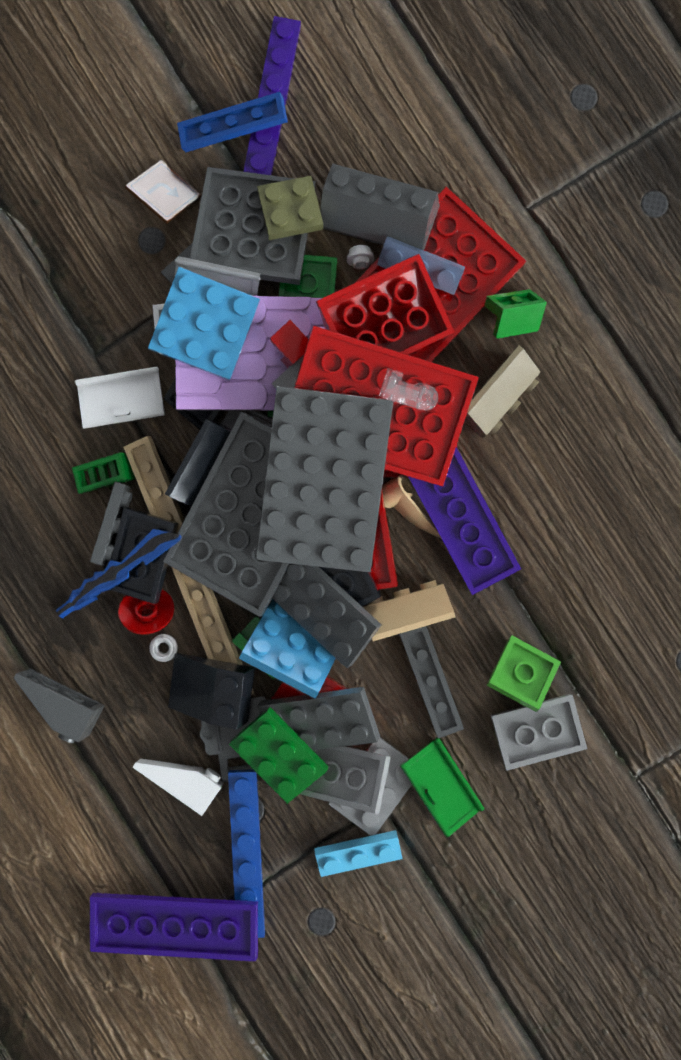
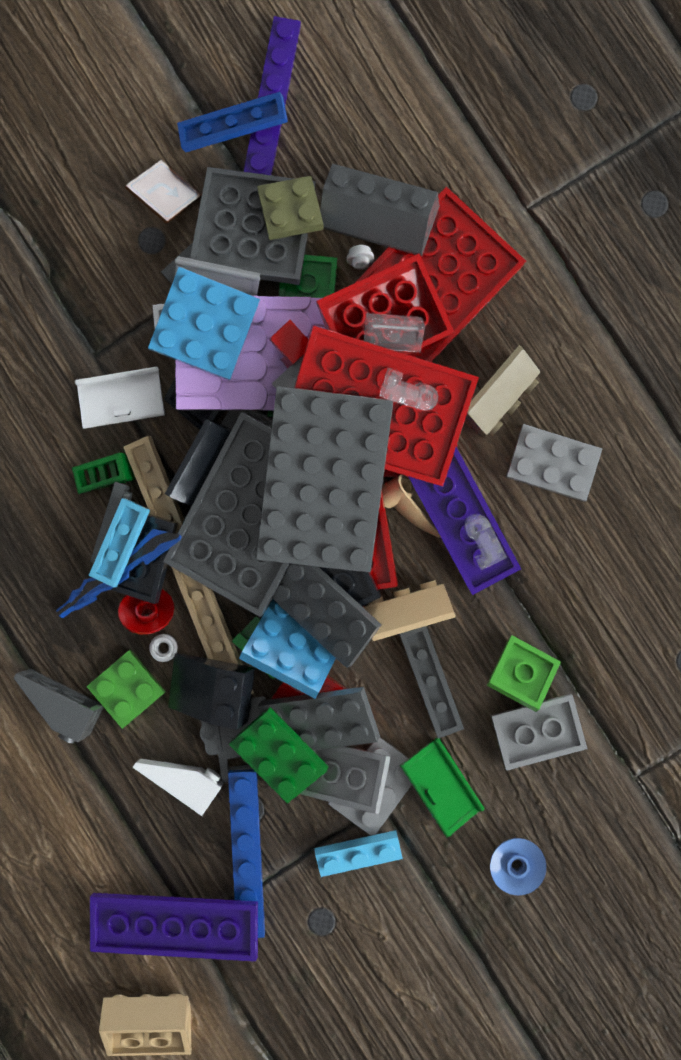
(119, 542): none -> medium azure plate
(126, 689): none -> bright green plate
(146, 1025): none -> tan slope
(394, 332): none -> clear slope
(442, 272): sand blue plate -> none
(486, 540): none -> clear leg
(516, 312): green panel -> none
(527, 876): none -> medium blue dish
(554, 462): none -> light grey plate

